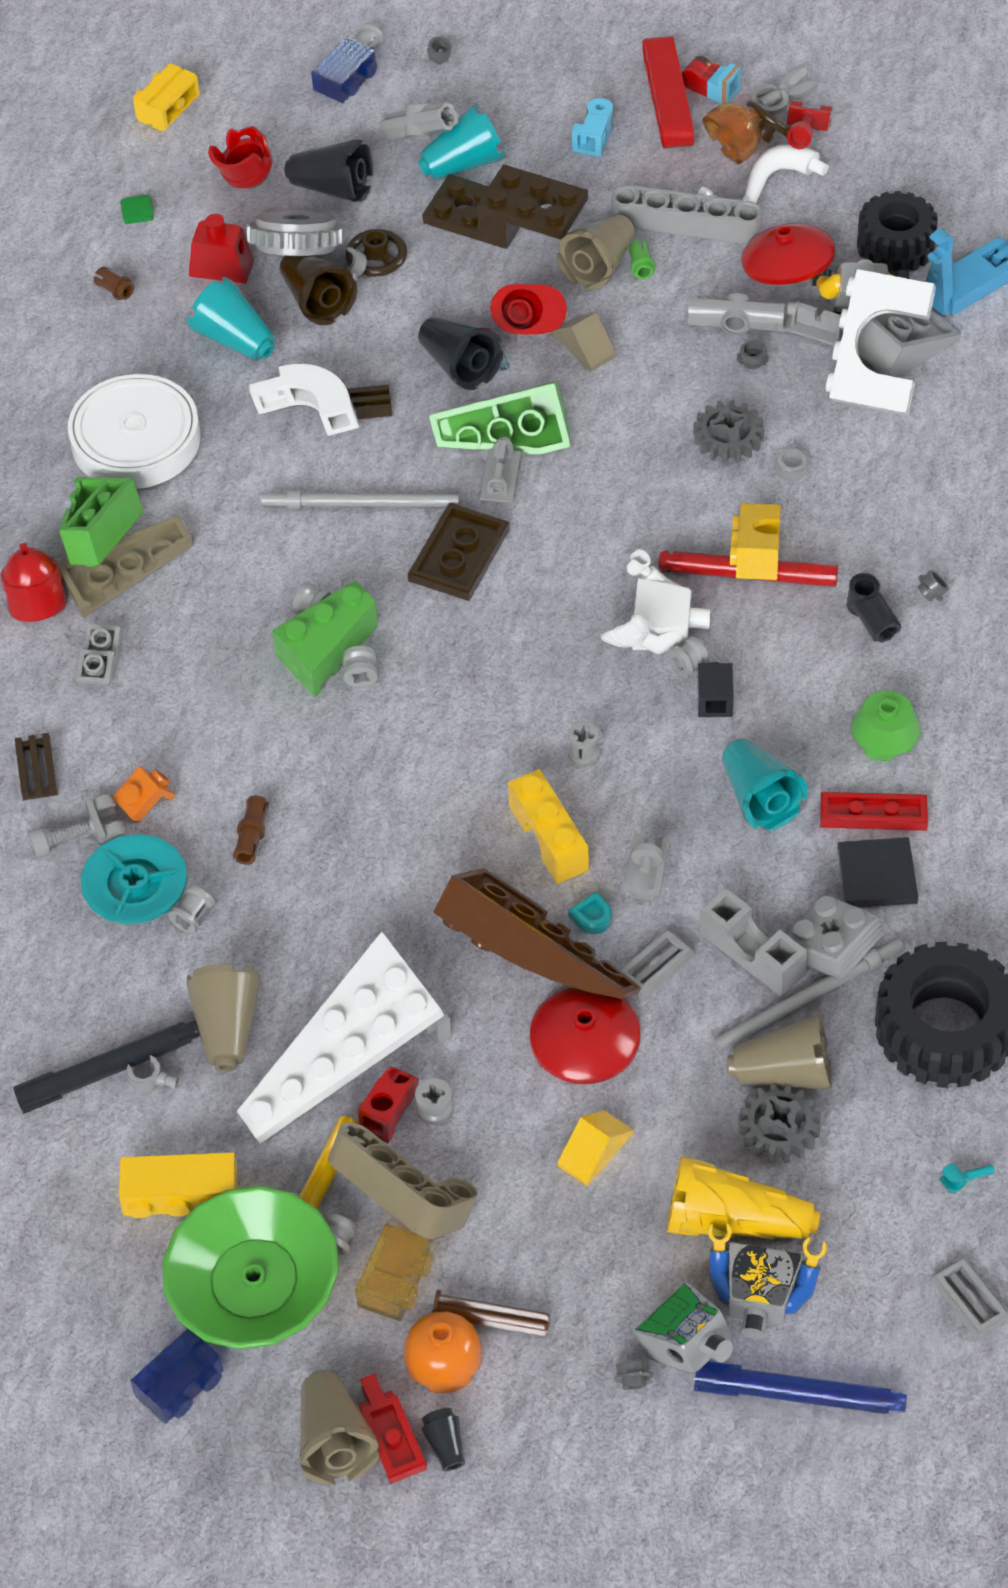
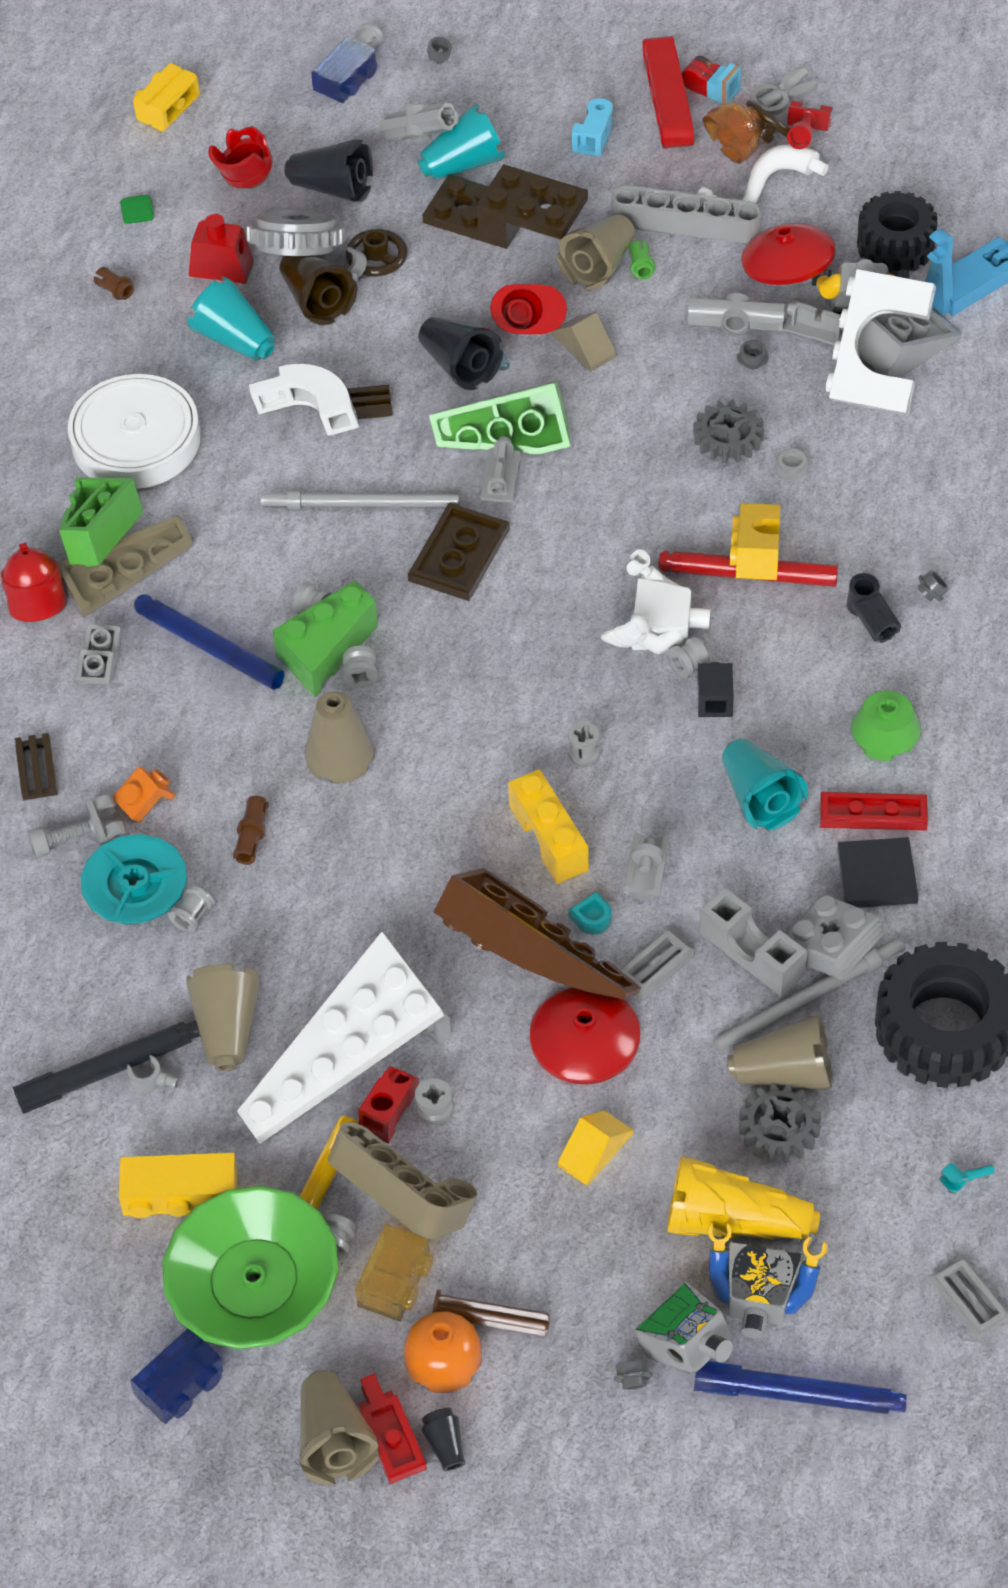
(209, 641): none -> clear blue piece
(337, 740): none -> dark tan cone

